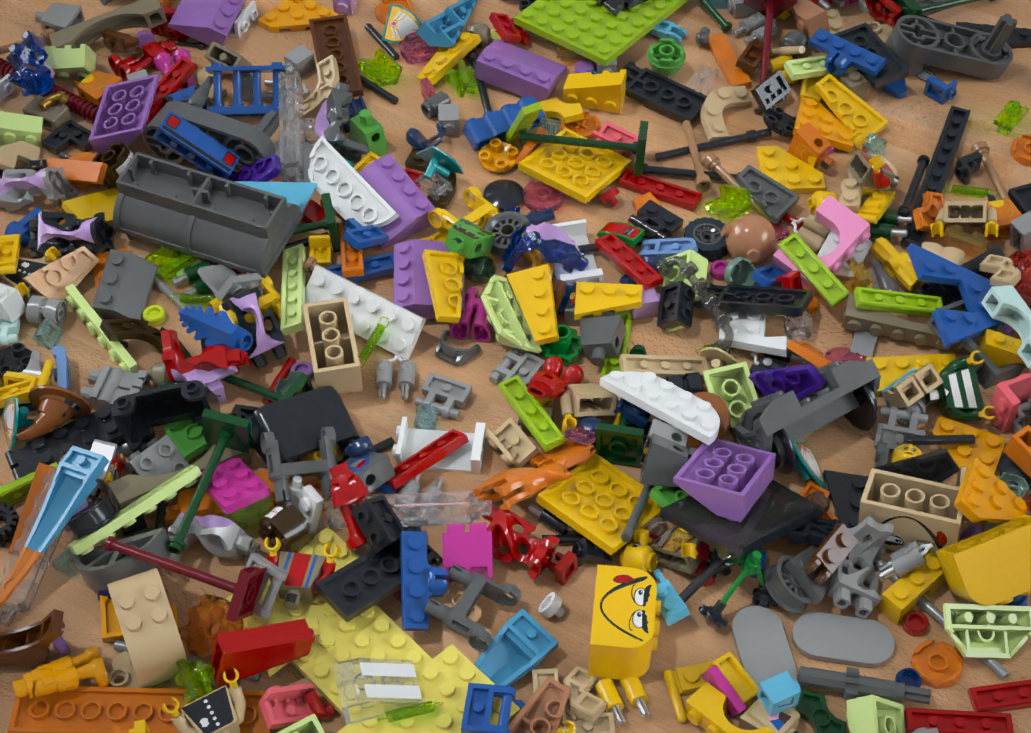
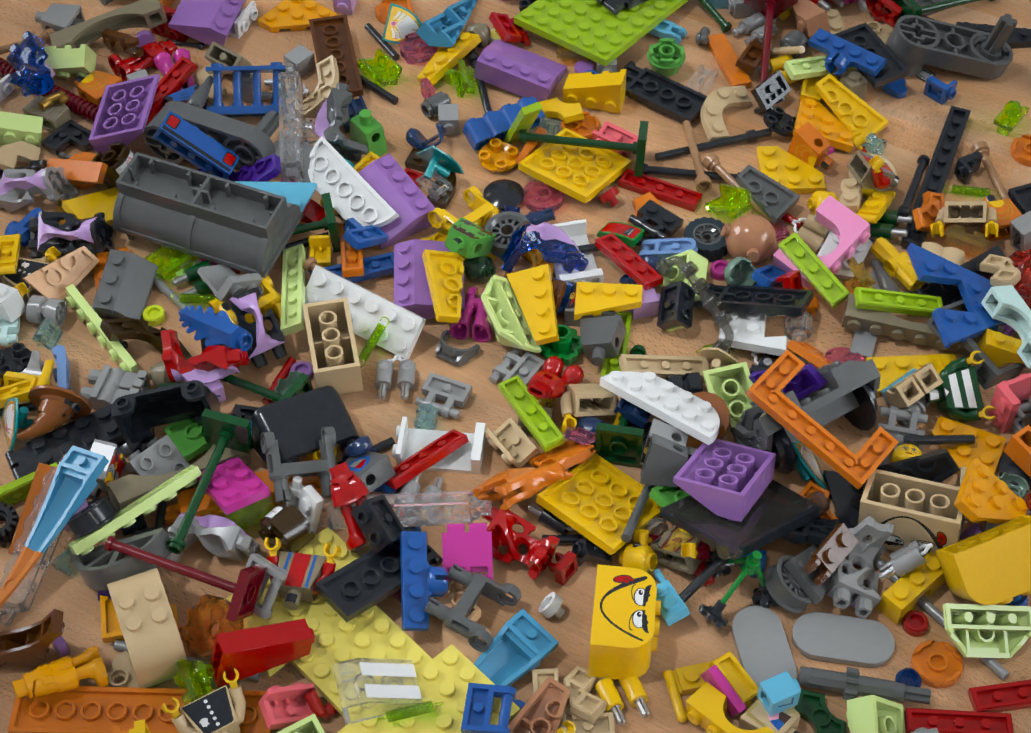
(853, 467): none -> orange plate

